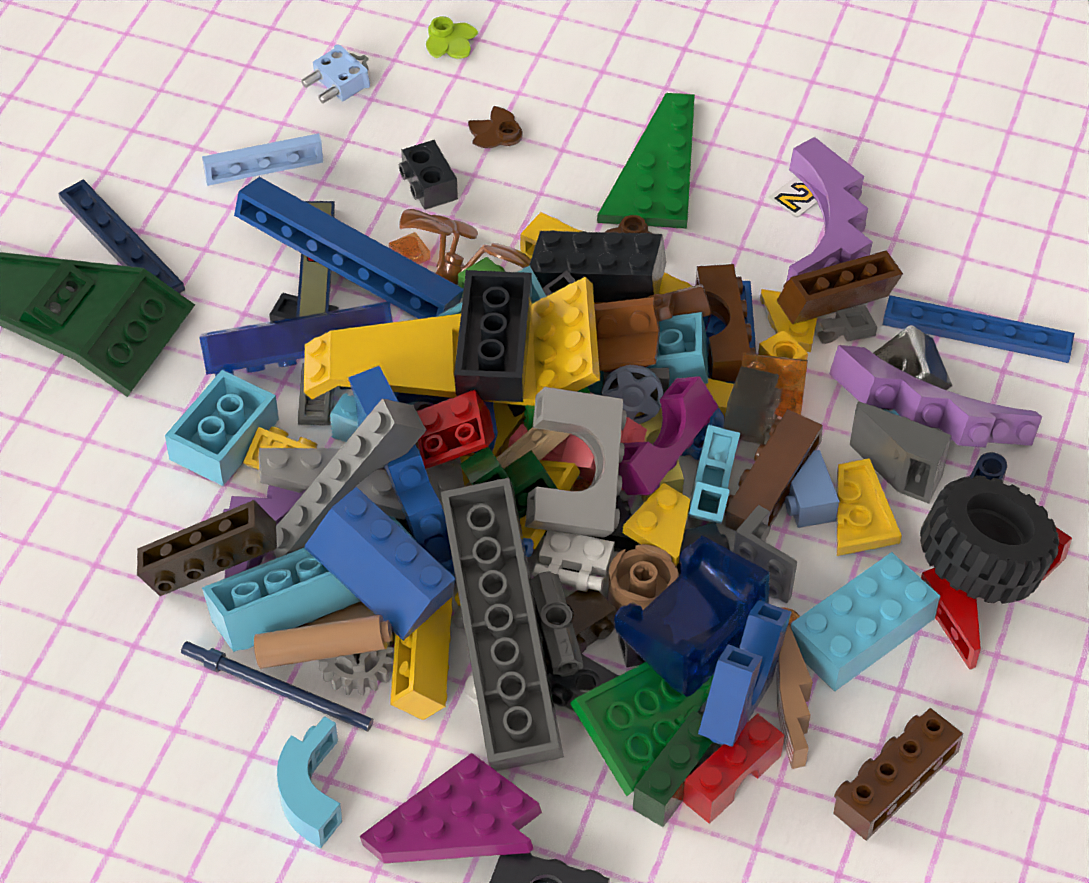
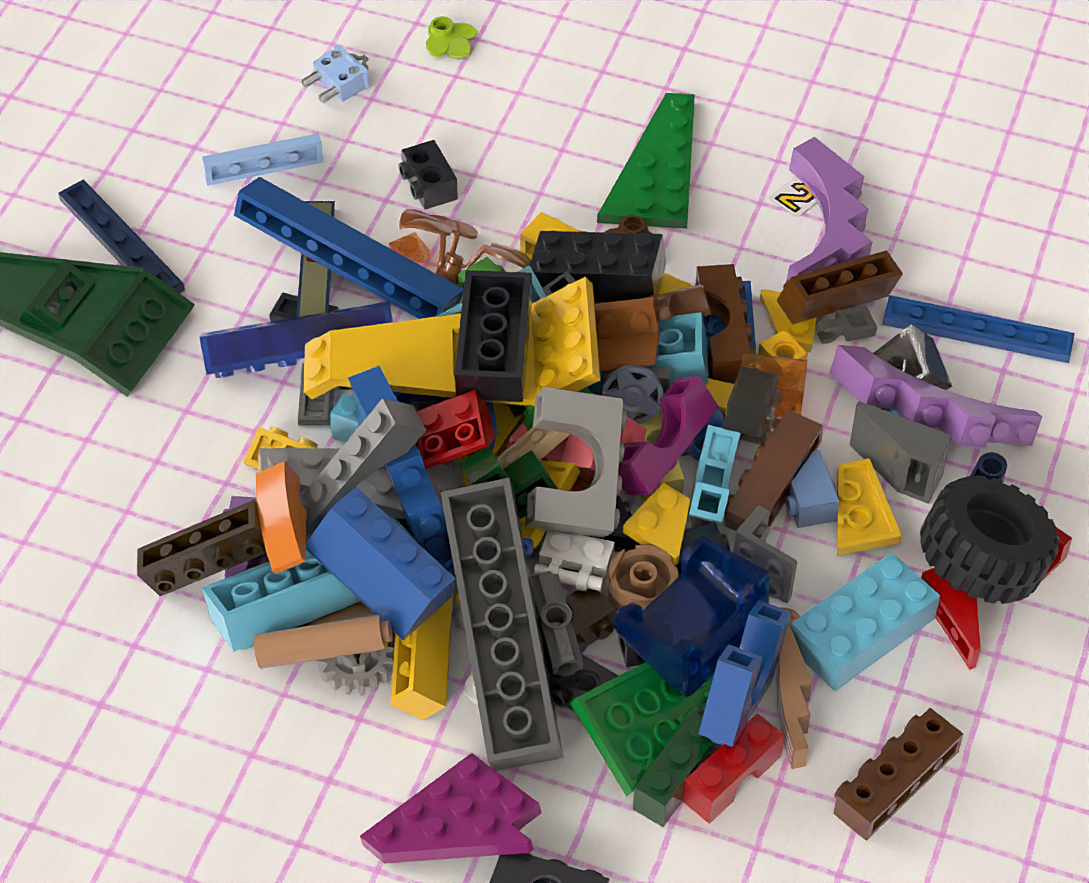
(217, 660): dark blue bar -> none
(221, 427): medium azure brick -> none
(281, 516): none -> orange slope
(304, 806): medium azure arch -> none
(497, 131): reddish brown plate -> none

